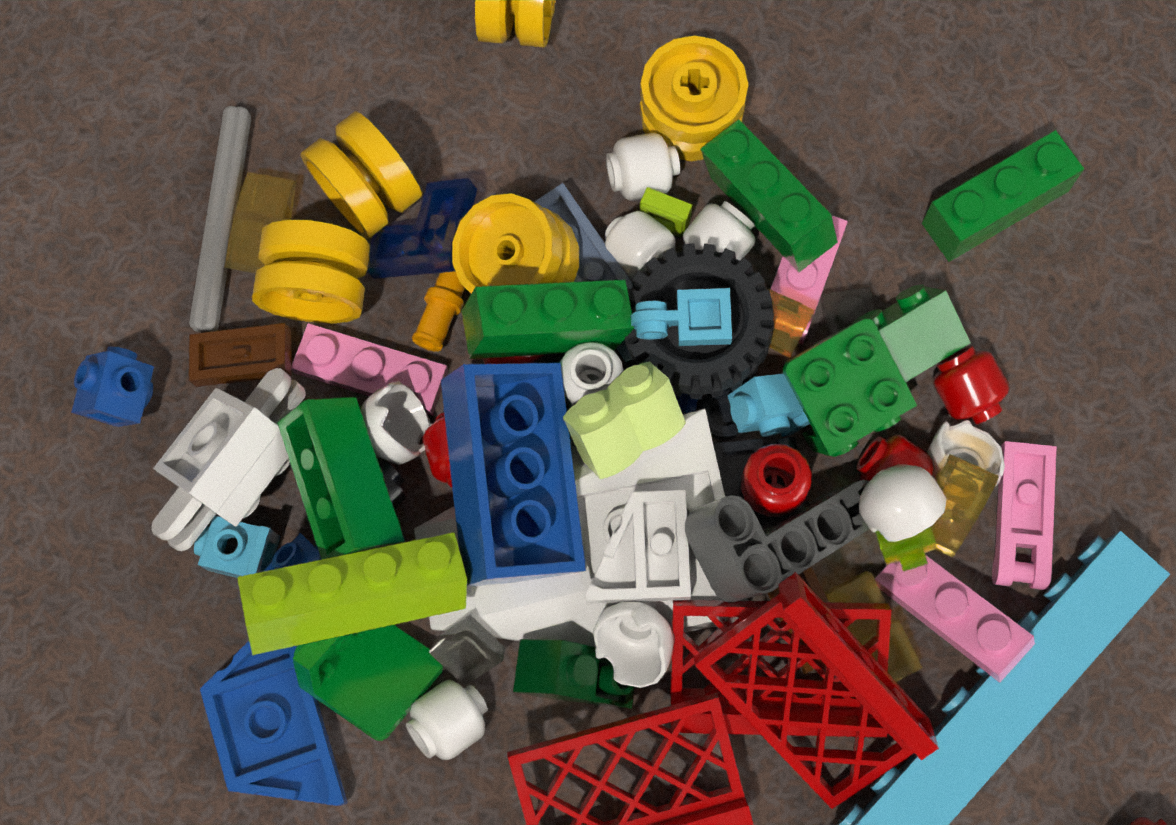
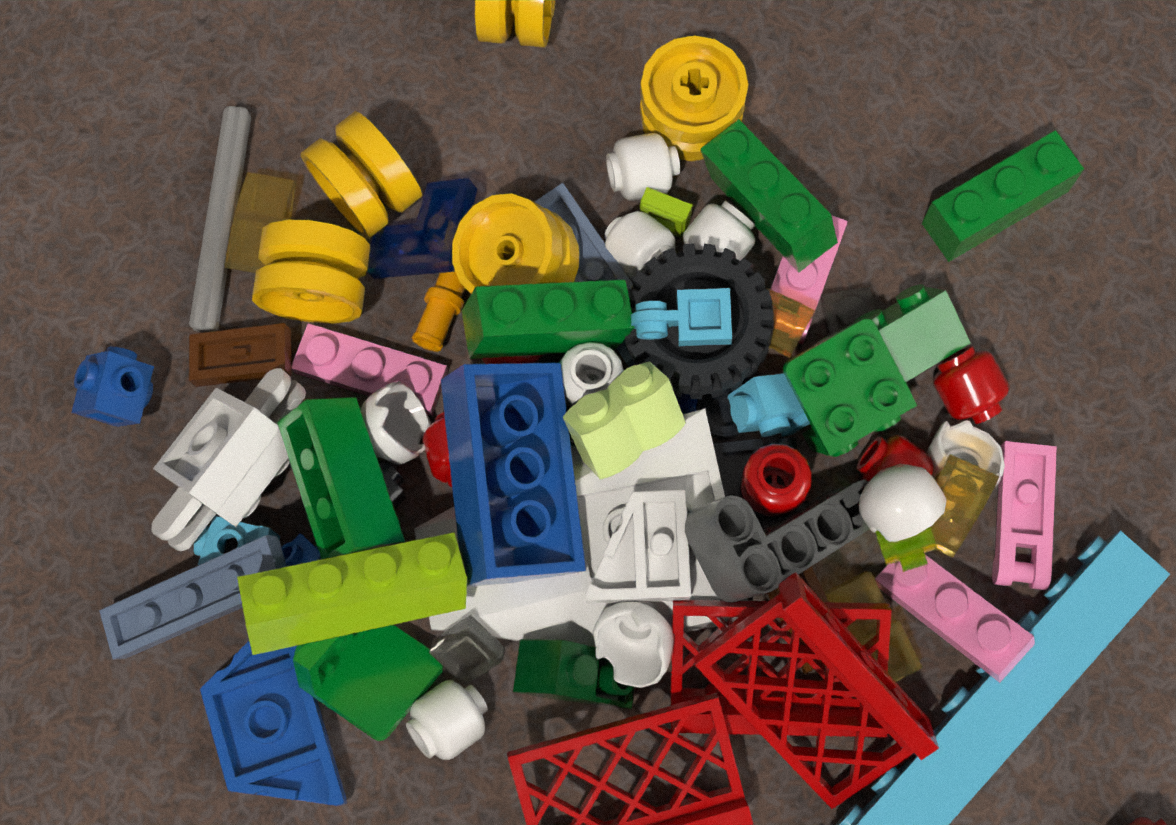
(186, 599): none -> sand blue plate

